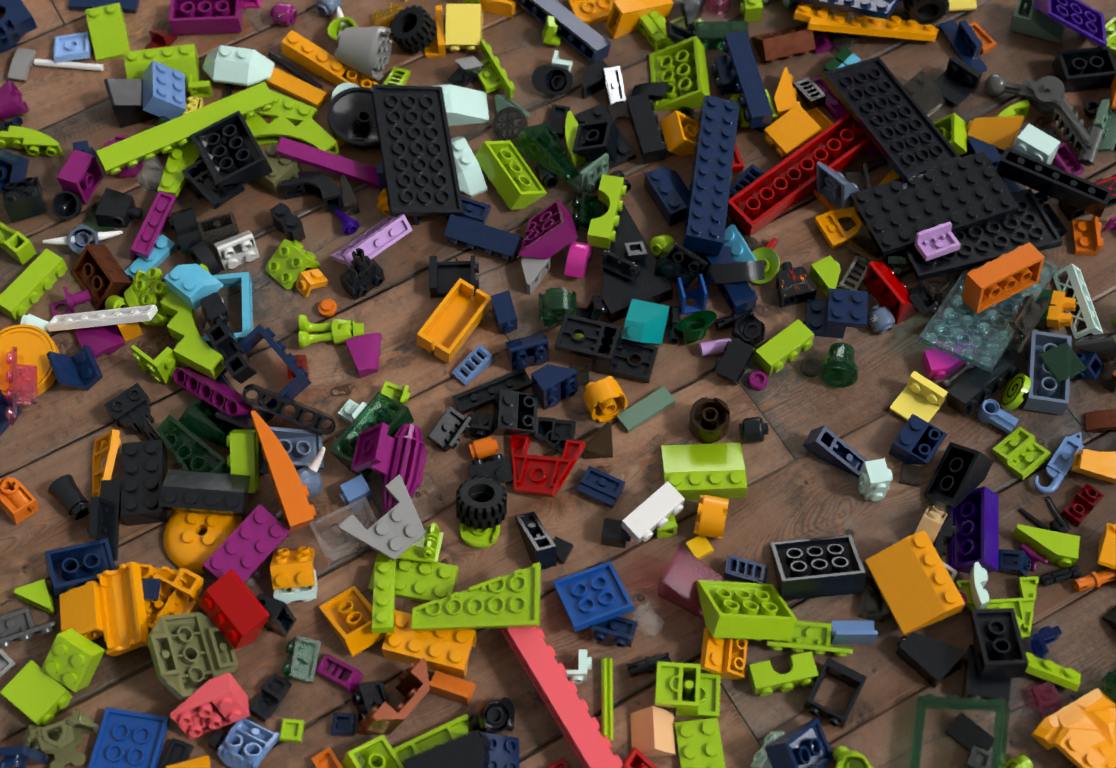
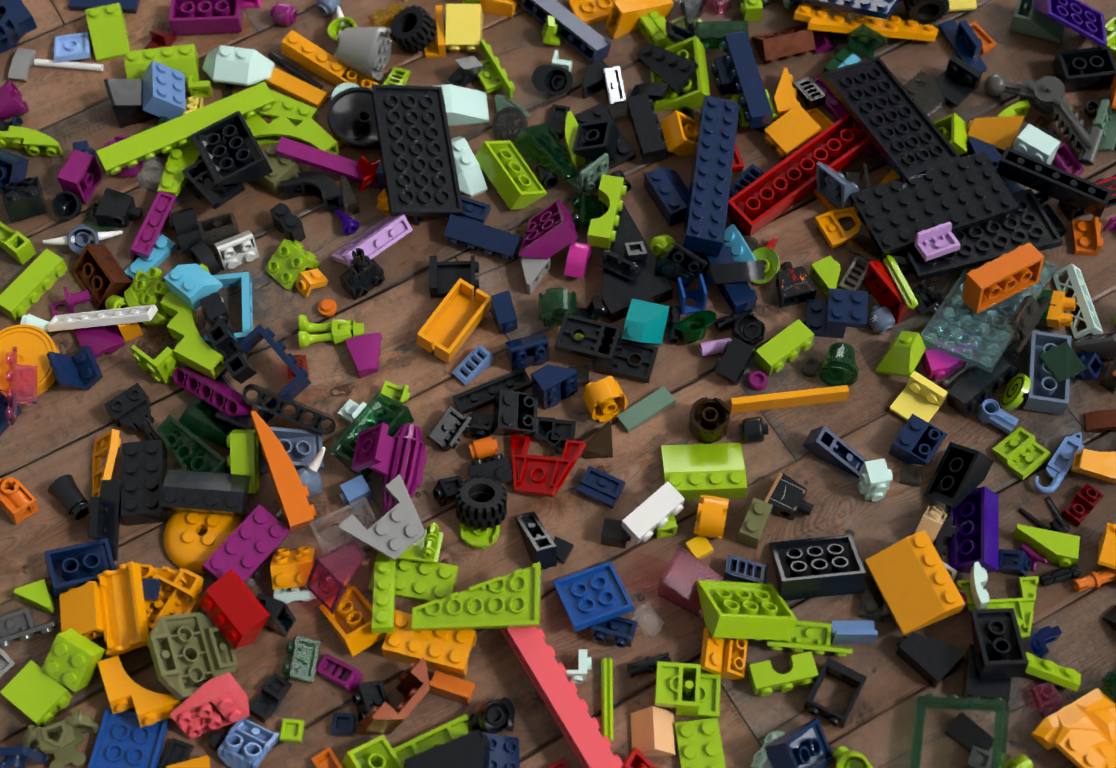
(126, 694): none -> light orange arch
(335, 574): none -> clear pink slope
(368, 171): none -> red bracket
(446, 489): none -> black bracket
(667, 65): none -> black wing
(755, 523): none -> olive brick
(788, 498): none -> black torso
(789, 399): none -> light orange tile
(865, 41): none -> clear green bracket
(900, 282): none -> lime axle
(902, 355): none -> lime slope

